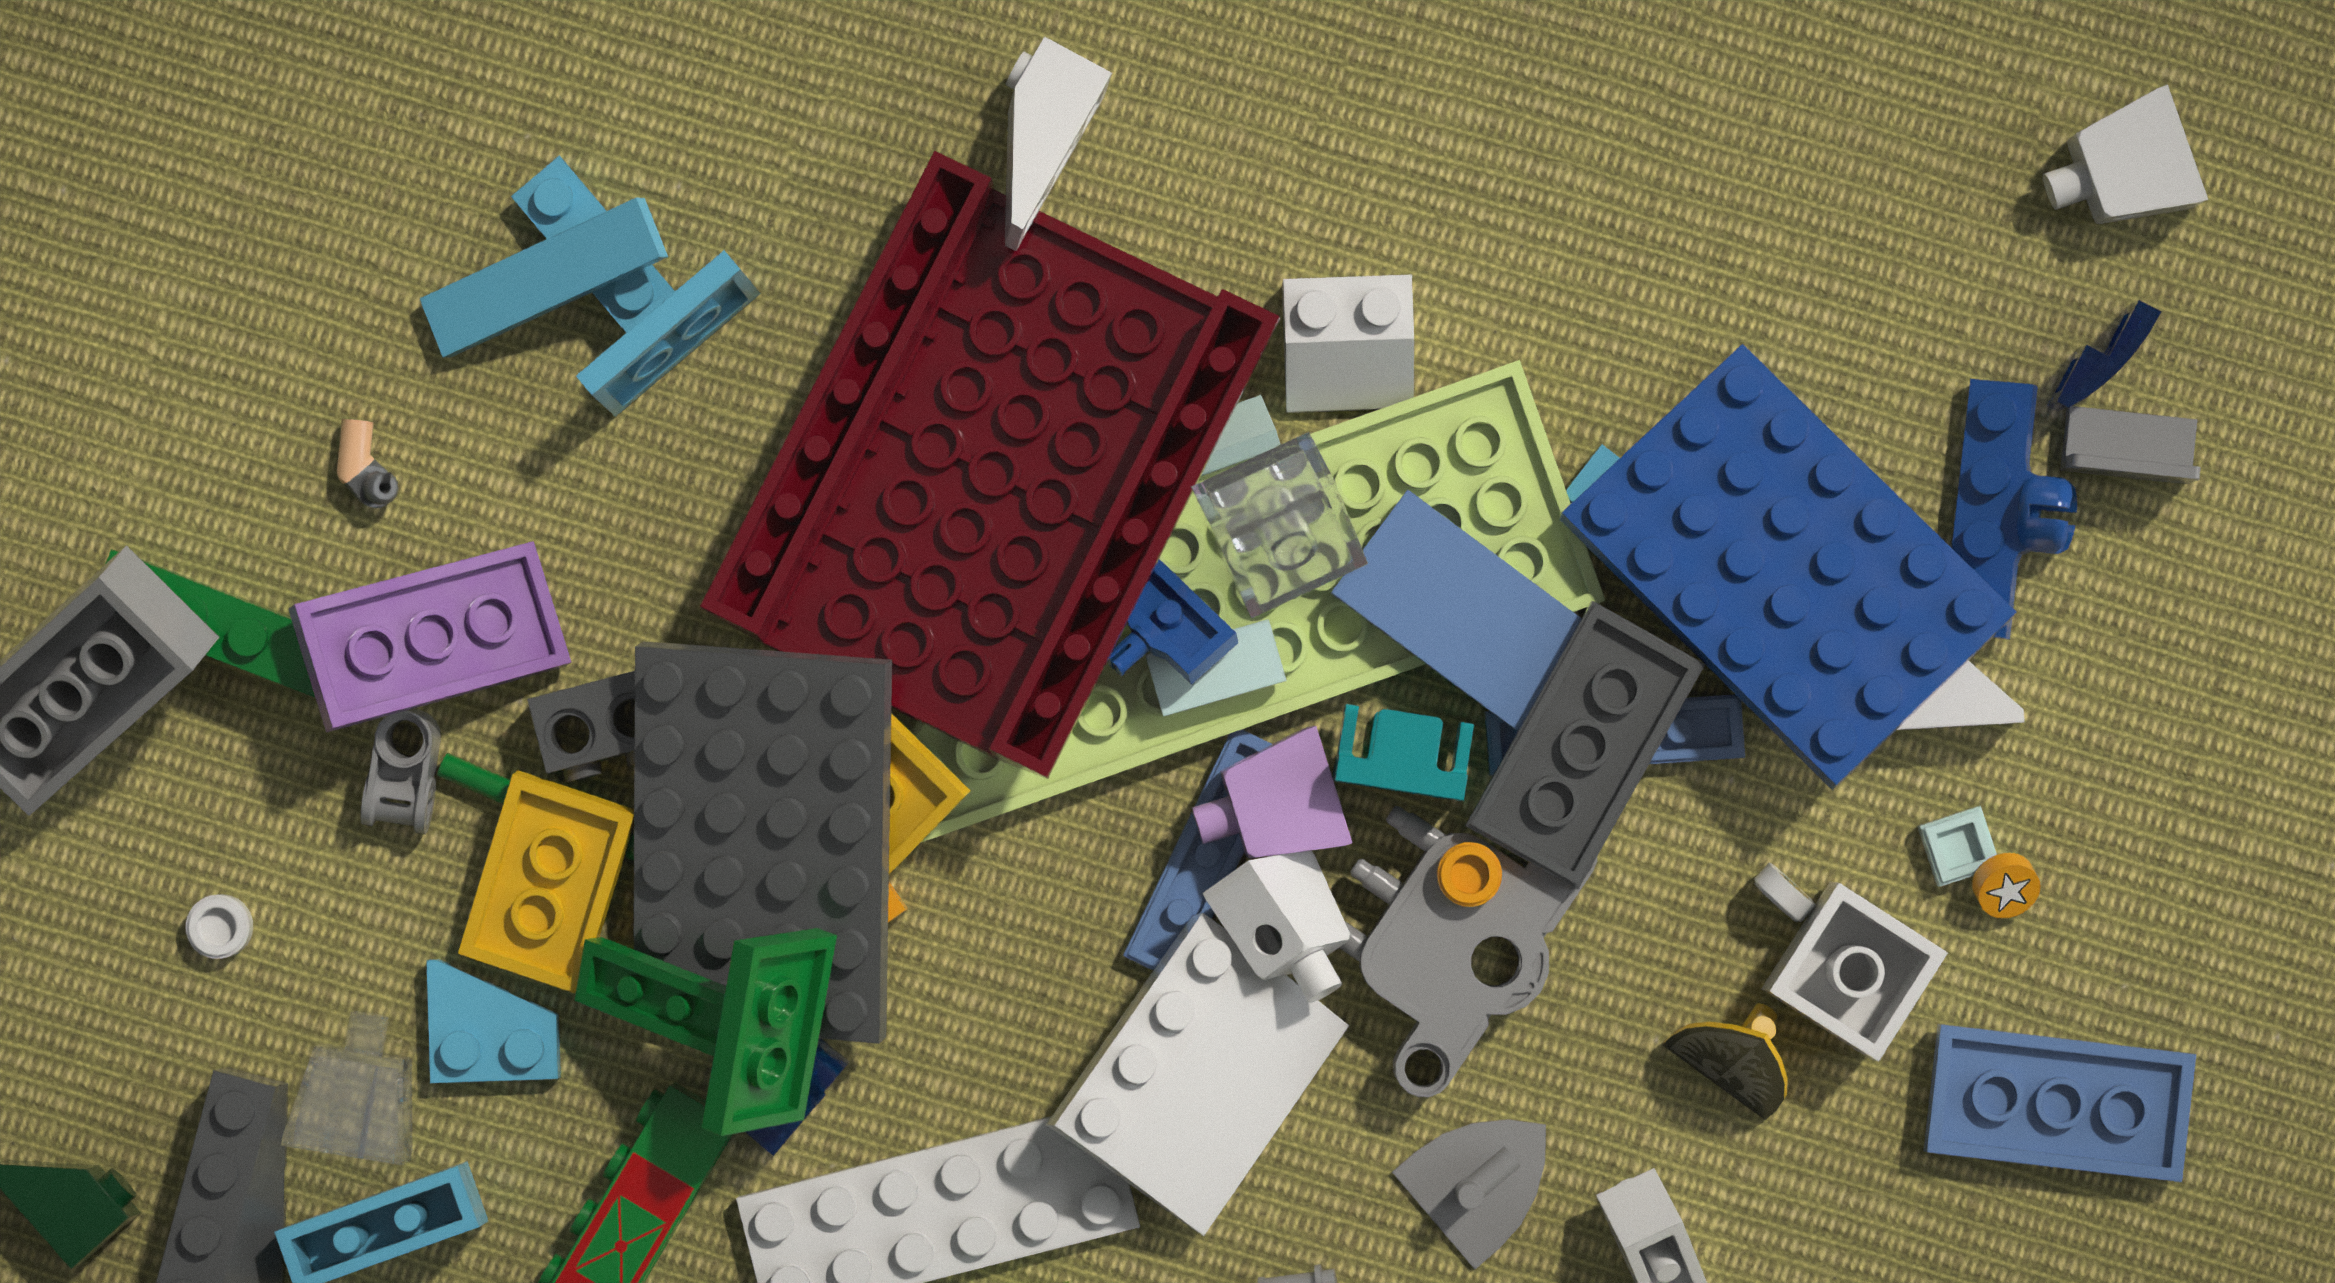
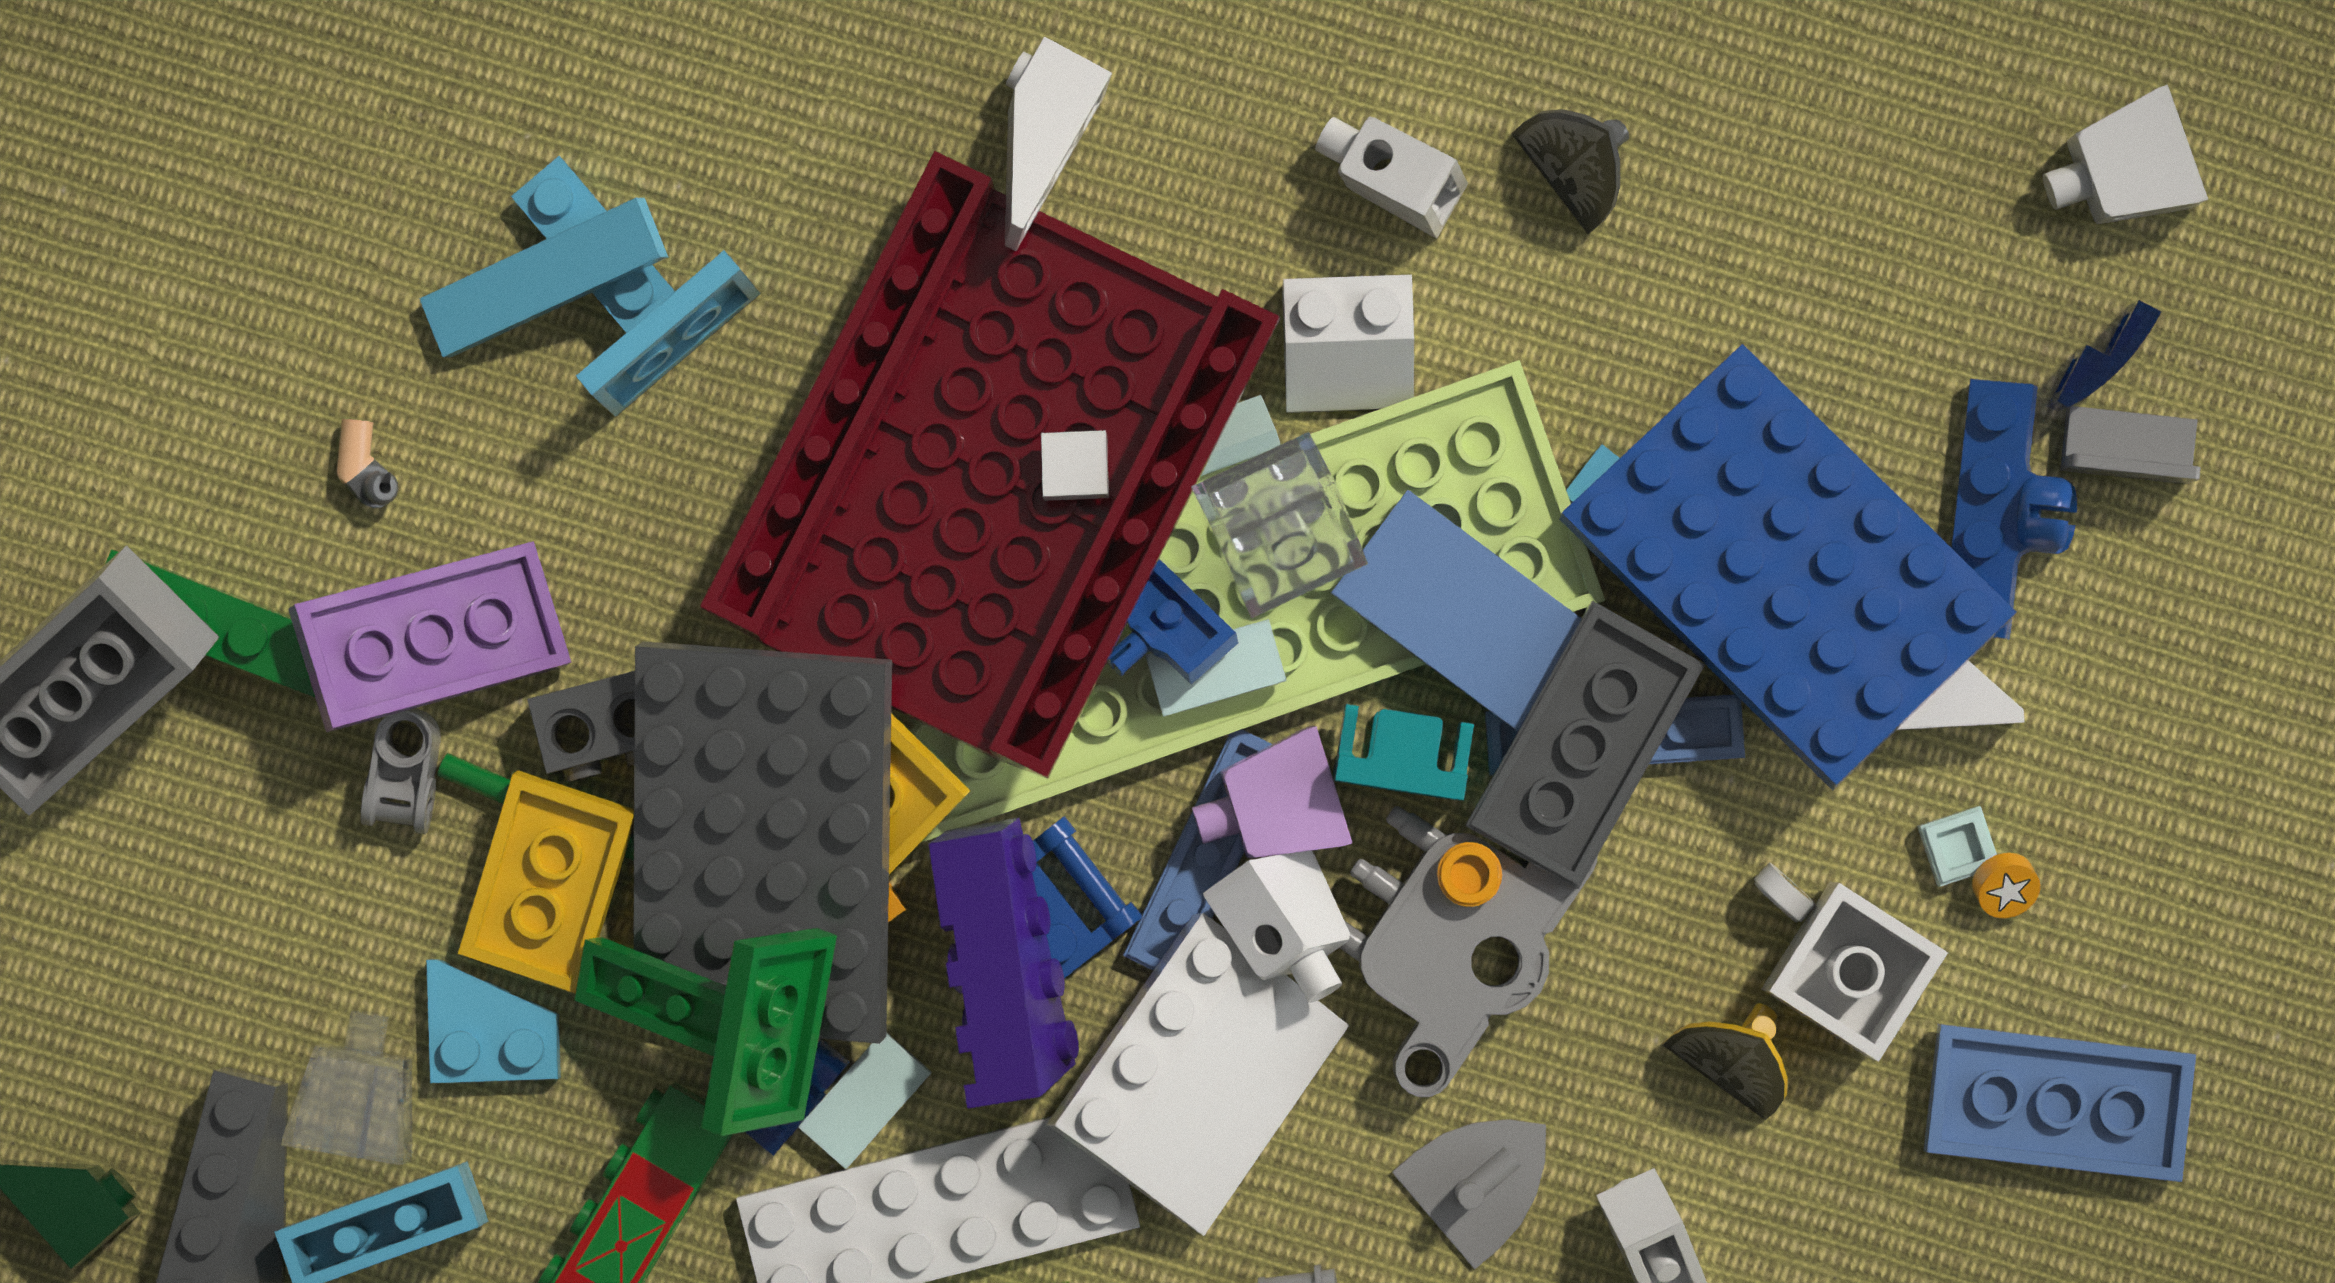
(219, 926): white tile -> none
(864, 1100): none -> light aqua tile
(1002, 963): none -> dark purple wedge
(1068, 935): none -> blue plate
(1075, 465): none -> white tile
(1415, 186): none -> white torso
(1577, 160): none -> shield

